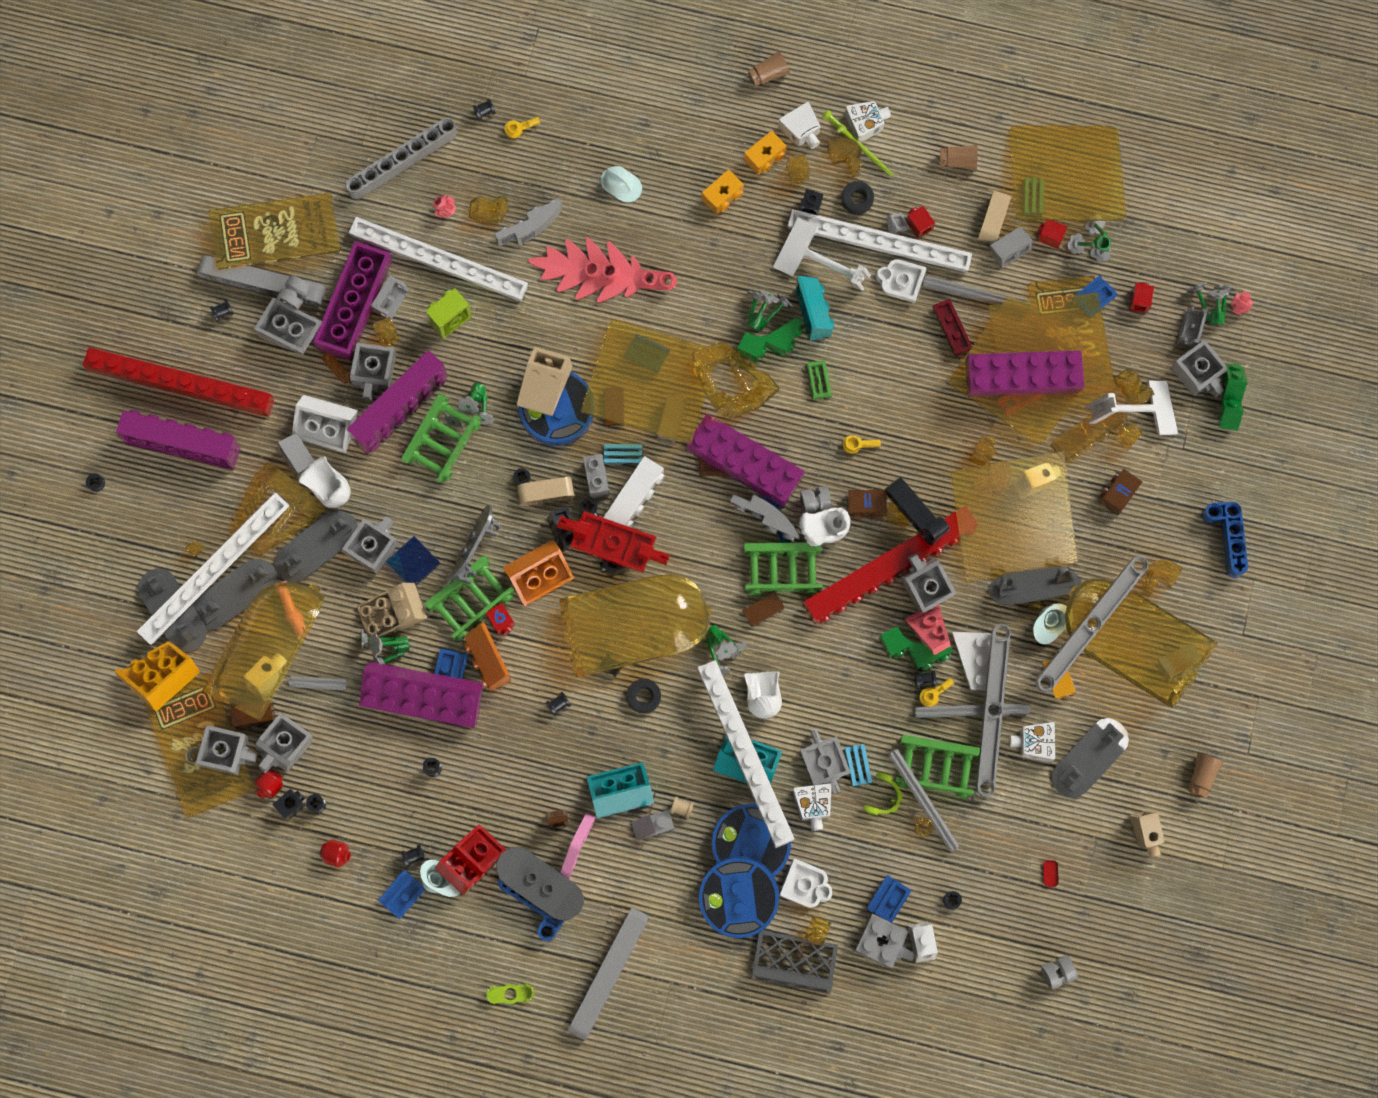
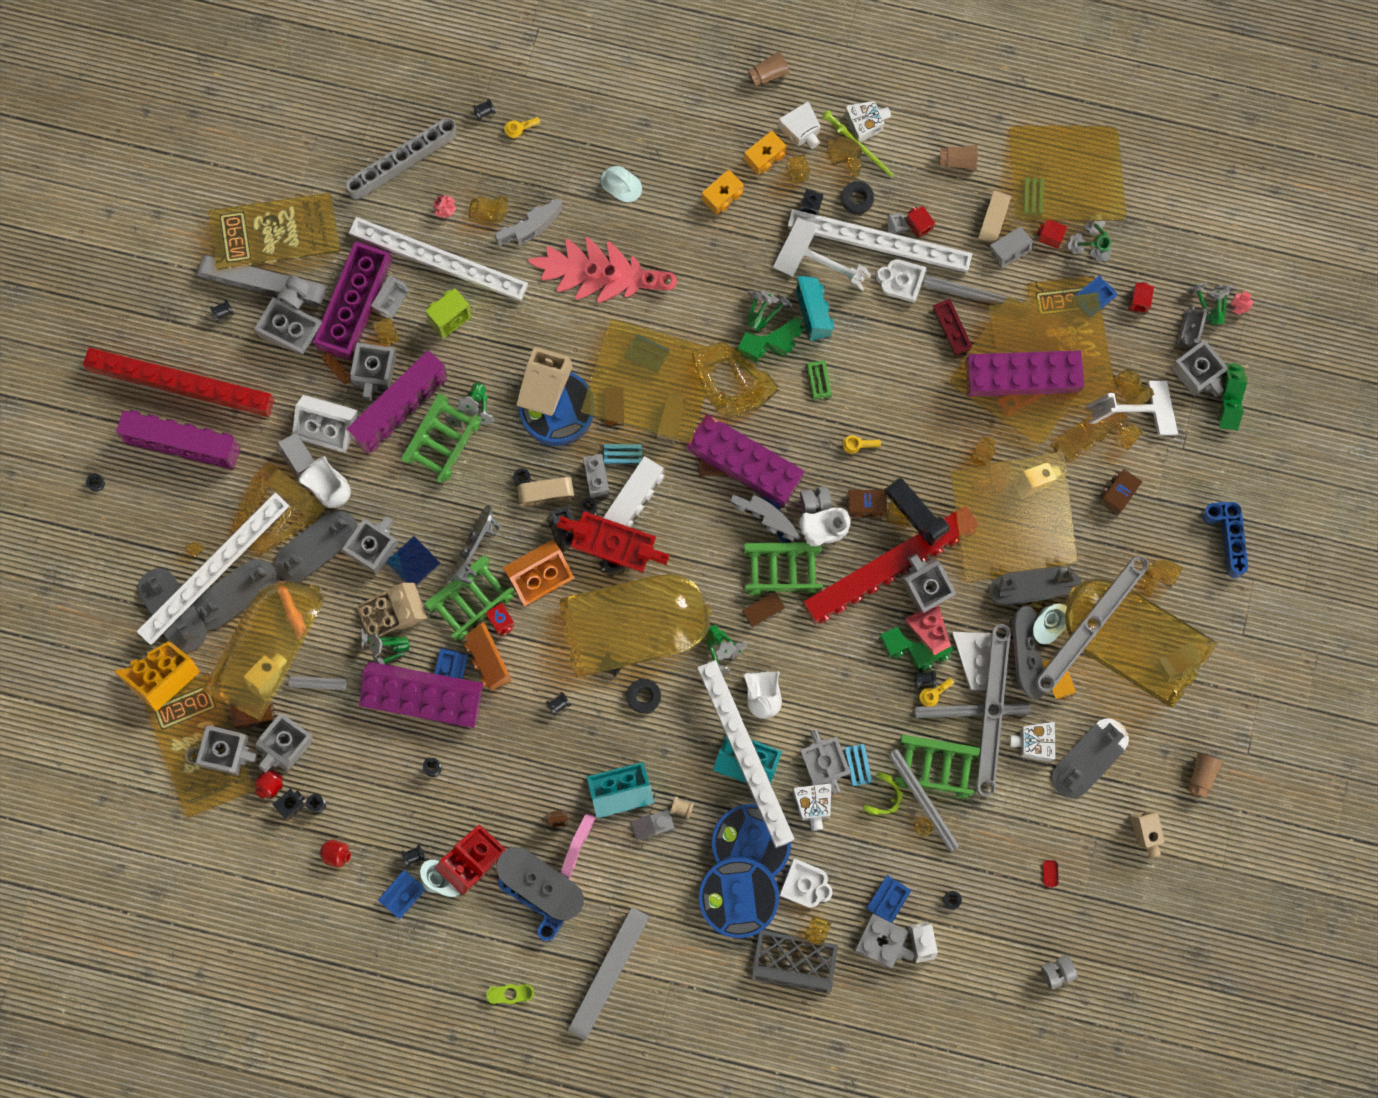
(1026, 652): none -> dark grey piece

